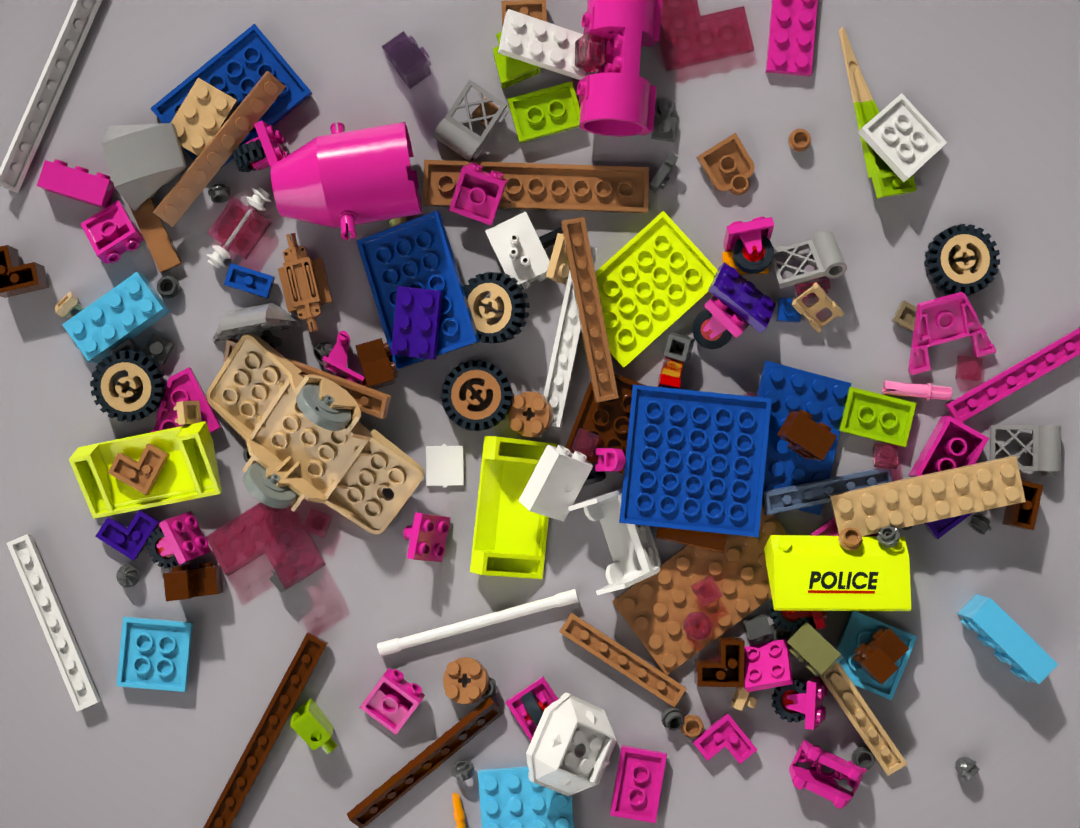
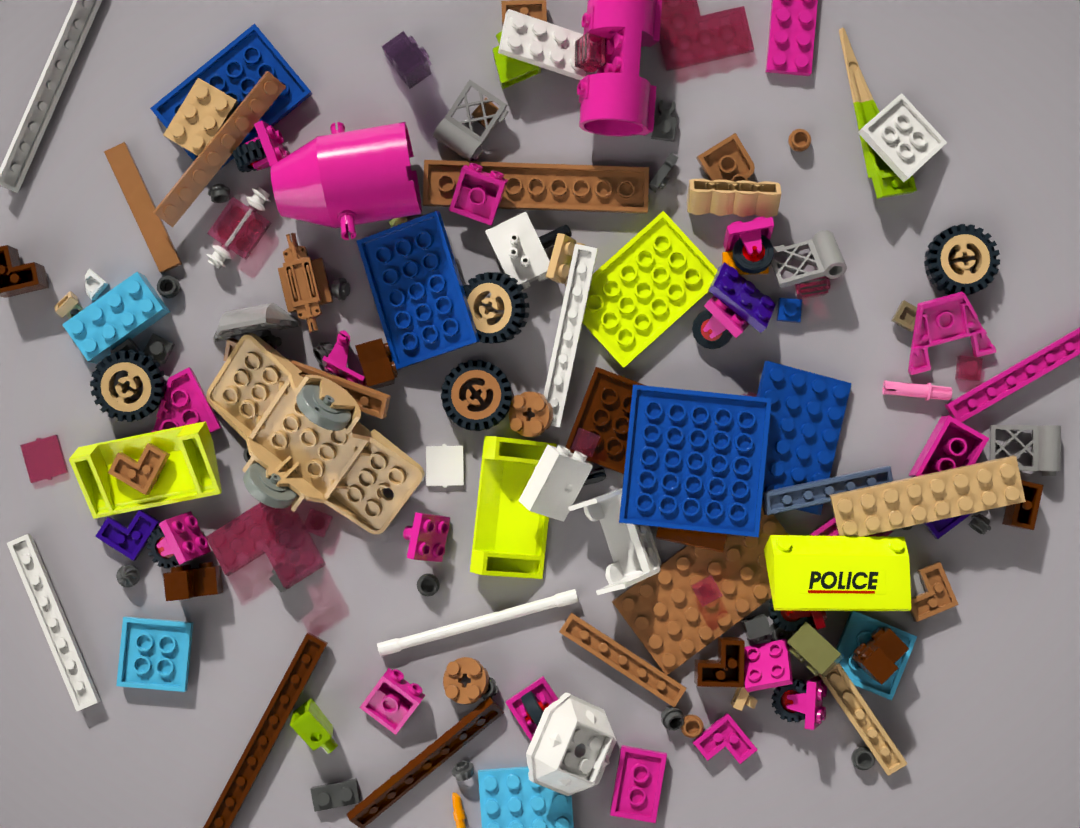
(44, 458): none -> clear pink piece
(76, 183): dark pink brick -> none
(94, 284): none -> white tile
(112, 232): dark pink plate -> none
(142, 159): light grey wedge -> none
(188, 412): tan tile -> none
(249, 280): blue plate -> none
(335, 795): none -> dark grey plate
(340, 289): none -> dark grey plate
(417, 322): dark purple plate -> none
(428, 584): none -> dark grey plate
(545, 112): lime plate -> none
(589, 309): medium nougat plate -> none
(610, 459): dark pink plate -> none
(670, 373): red leg -> none
(672, 349): dark grey plate -> none
(692, 620): clear pink plate -> none
(730, 197): none -> tan brick
(806, 436): reddish brown brick -> none
(810, 311): tan piece -> none
(825, 783): dark pink piece -> none
(850, 539): medium nougat plate -> none
(877, 417): lime plate -> none
(885, 456): clear pink plate -> none
(891, 540): dark grey plate -> none
(938, 593): none -> medium nougat plate
(966, 768): dark grey plate -> none
(1007, 639): medium azure brick -> none

